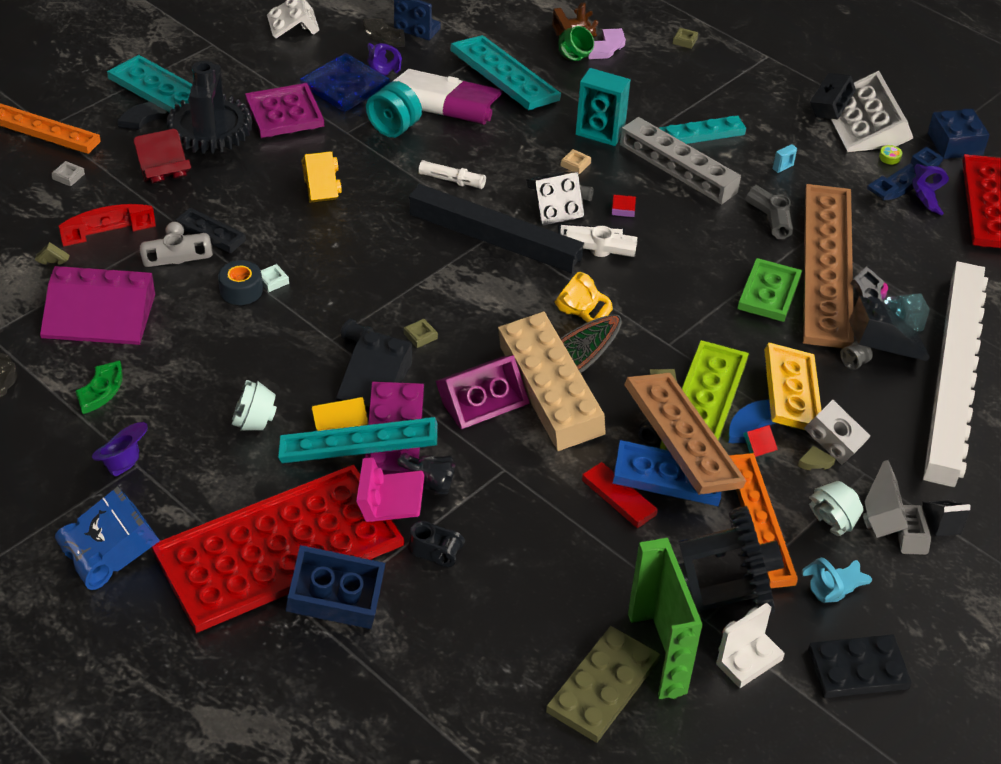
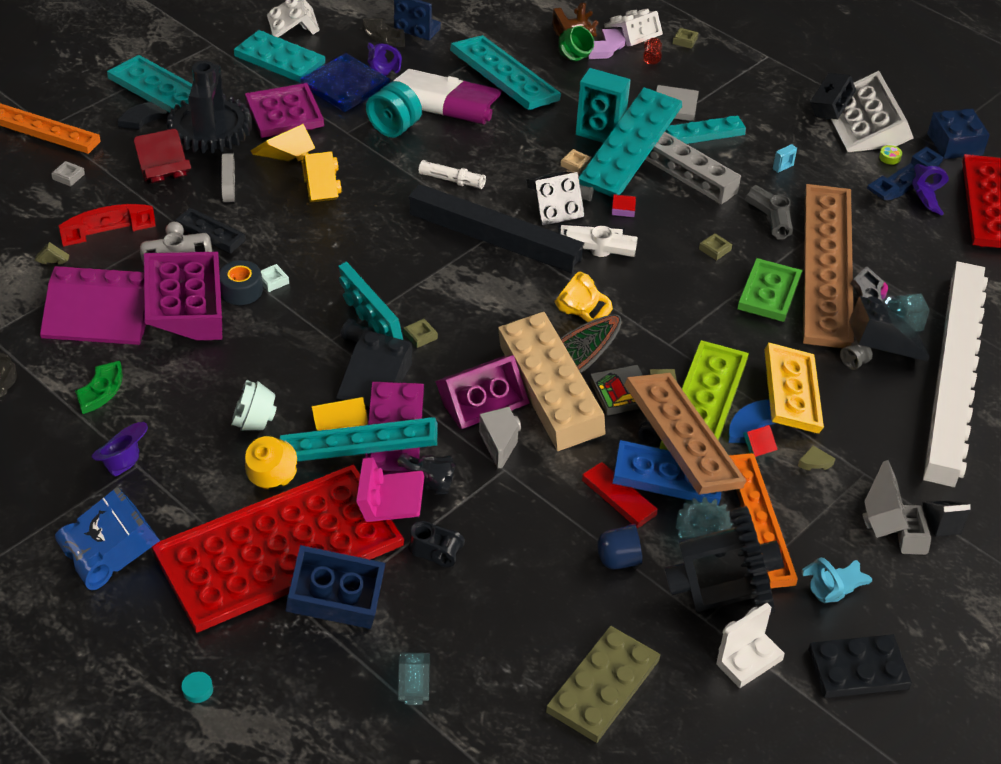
(184, 293): none -> magenta slope
(197, 687): none -> teal tile
(228, 177): none -> light grey beam
(270, 462): none -> yellow cone
(279, 55): none -> teal plate
(287, 145): none -> yellow slope
(367, 303): none -> teal plate
(414, 678): none -> clear light blue slope
(499, 433): none -> light grey slope
(612, 391): none -> tile
(620, 547): none -> dark blue helmet
(630, 142): none -> teal plate
(637, 25): none -> white bracket
(652, 50): none -> clear red bush
(663, 595): bright green panel -> none
(688, 98): none -> light grey tile
(702, 518): none -> clear light blue gear
(715, 246): none -> olive tile
(836, 506): light aqua cone -> none
(837, 432): light grey brick -> none

